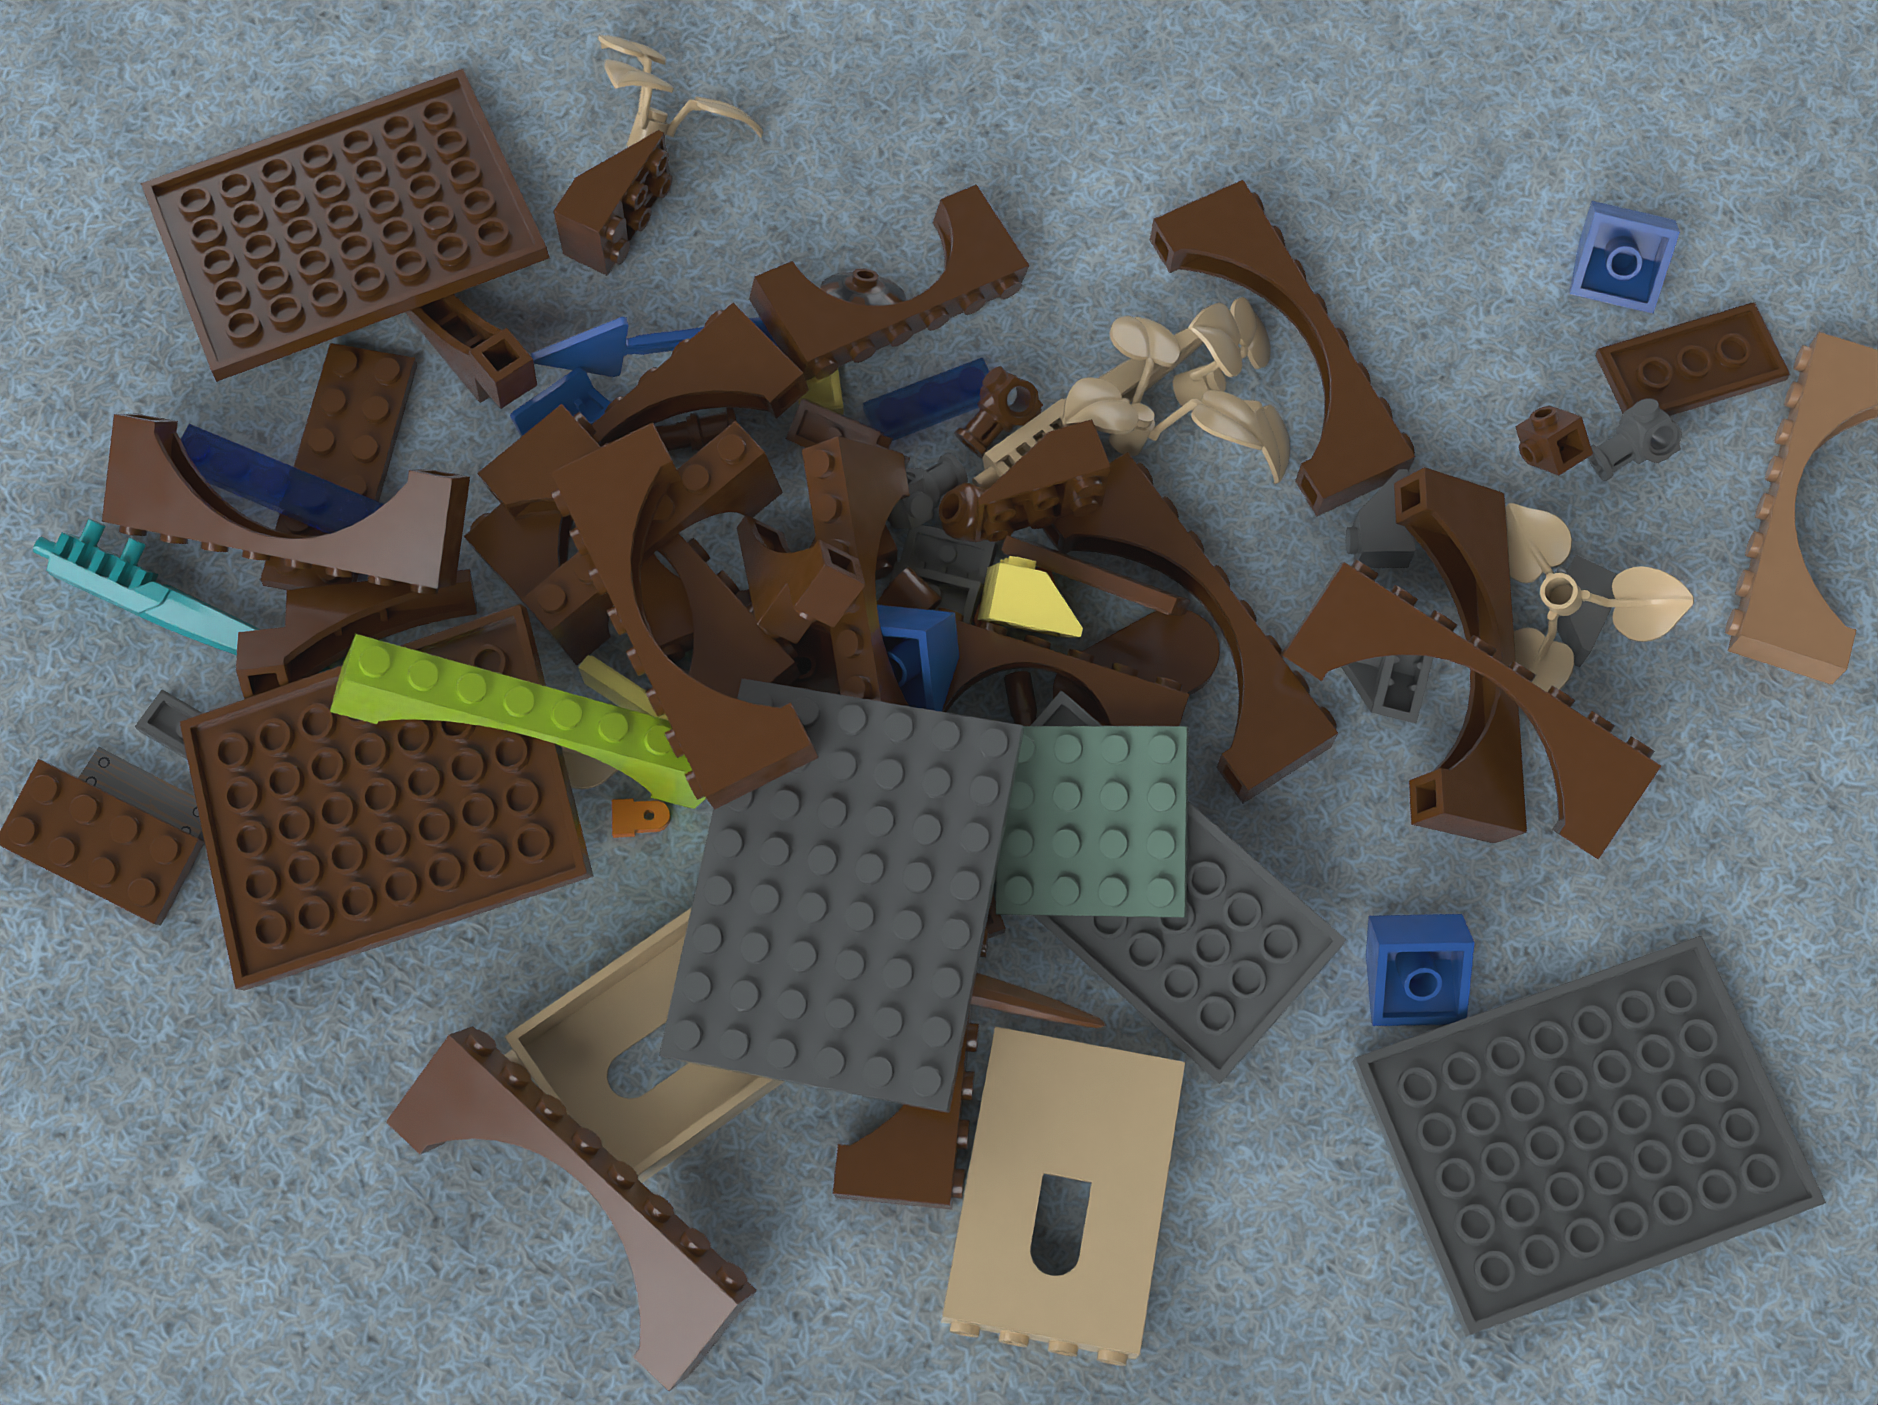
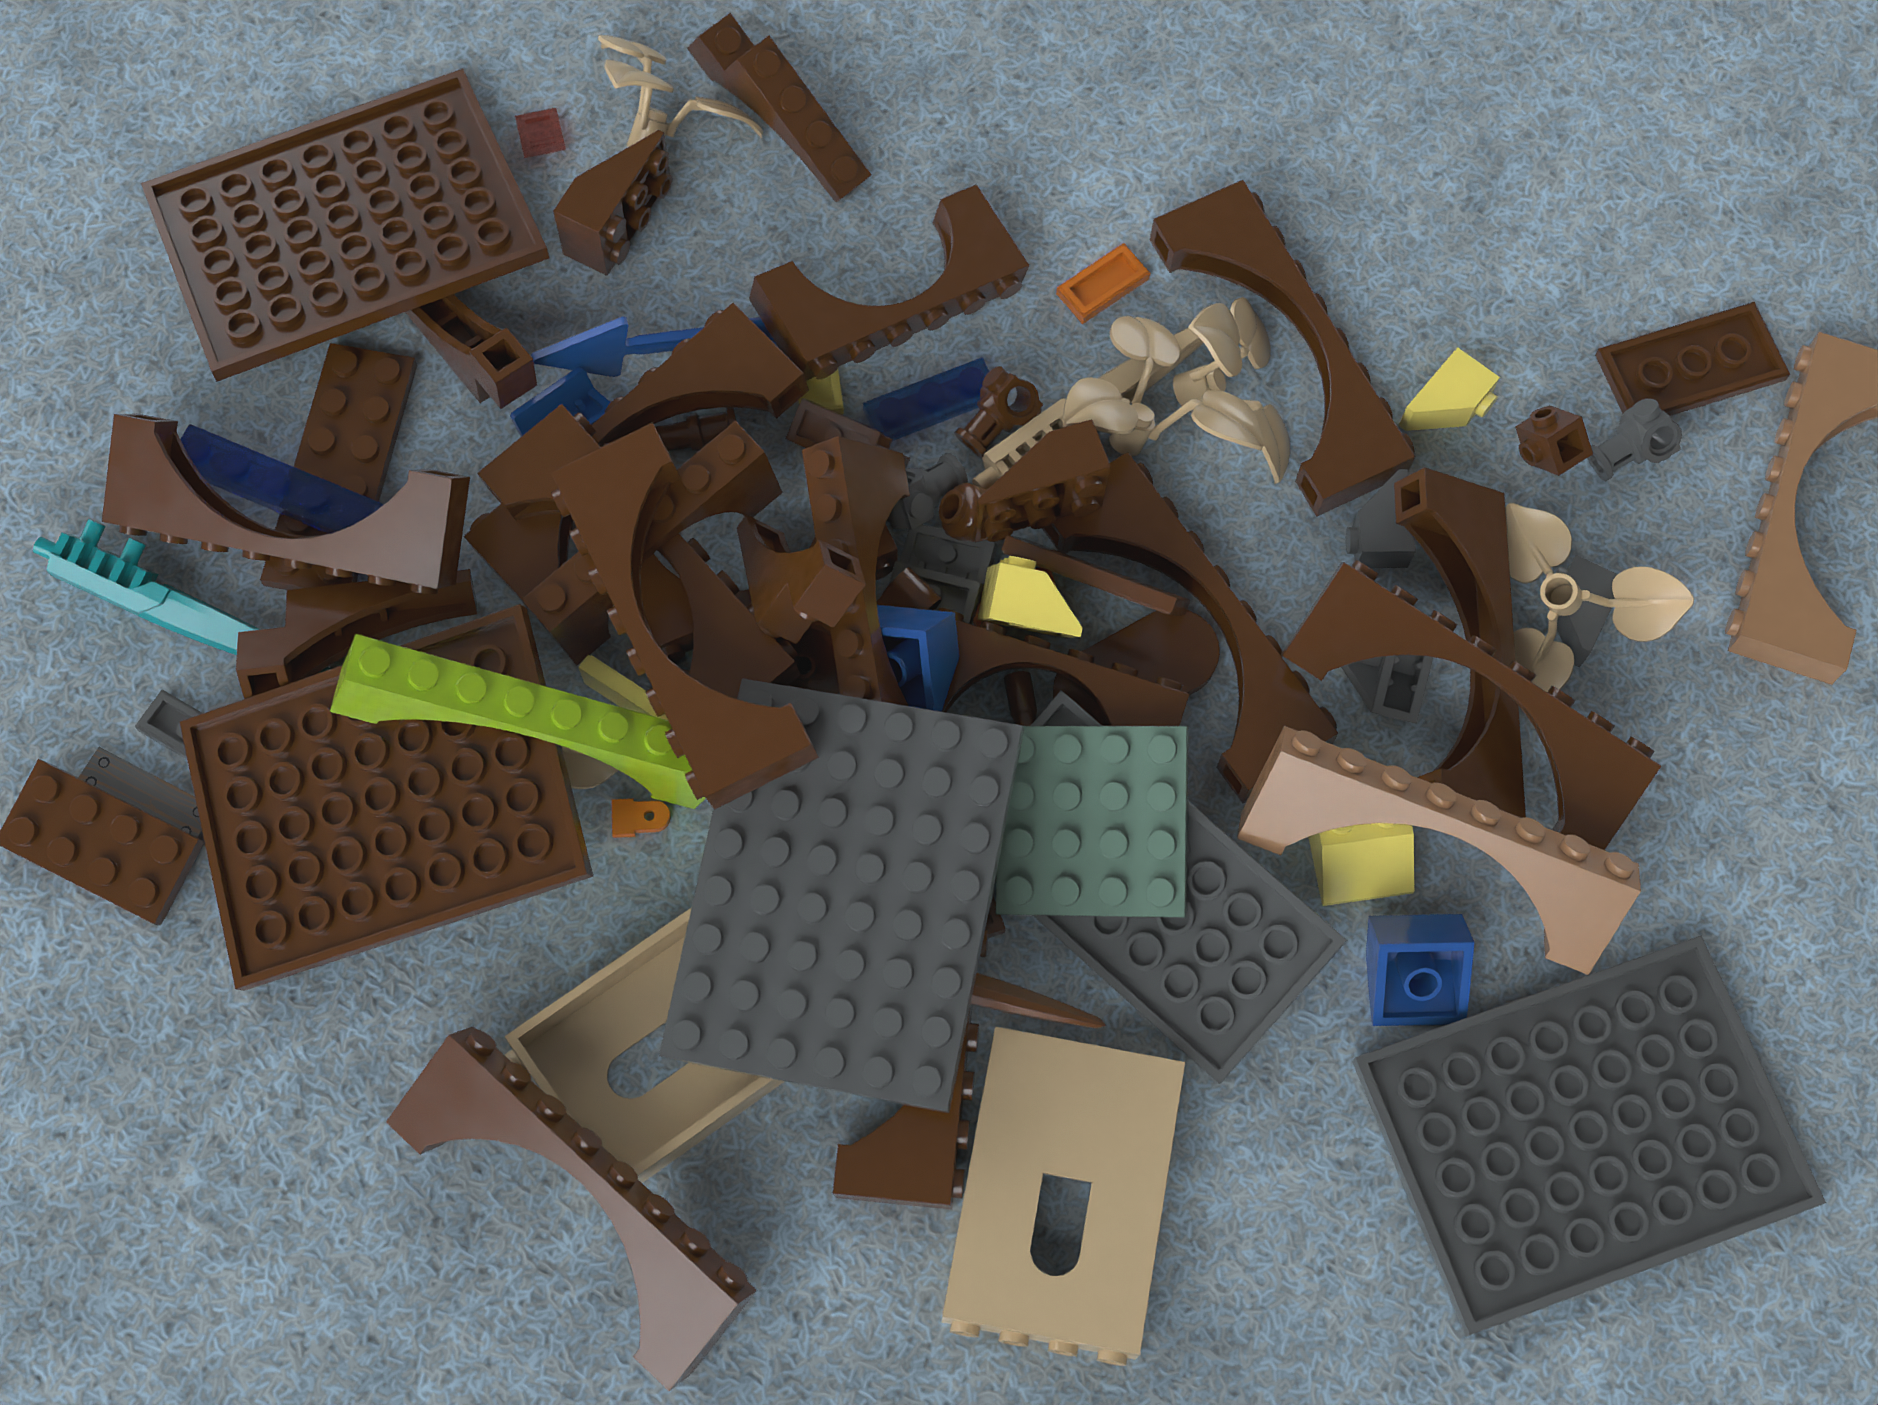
(540, 132): none -> clear red tile
(782, 100): none -> reddish brown arch
(864, 288): dish -> none
(1103, 283): none -> orange tile
(1324, 787): none -> medium nougat arch
(1363, 862): none -> light yellow slope
(1452, 395): none -> light yellow slope
(1623, 256): blue slope -> none

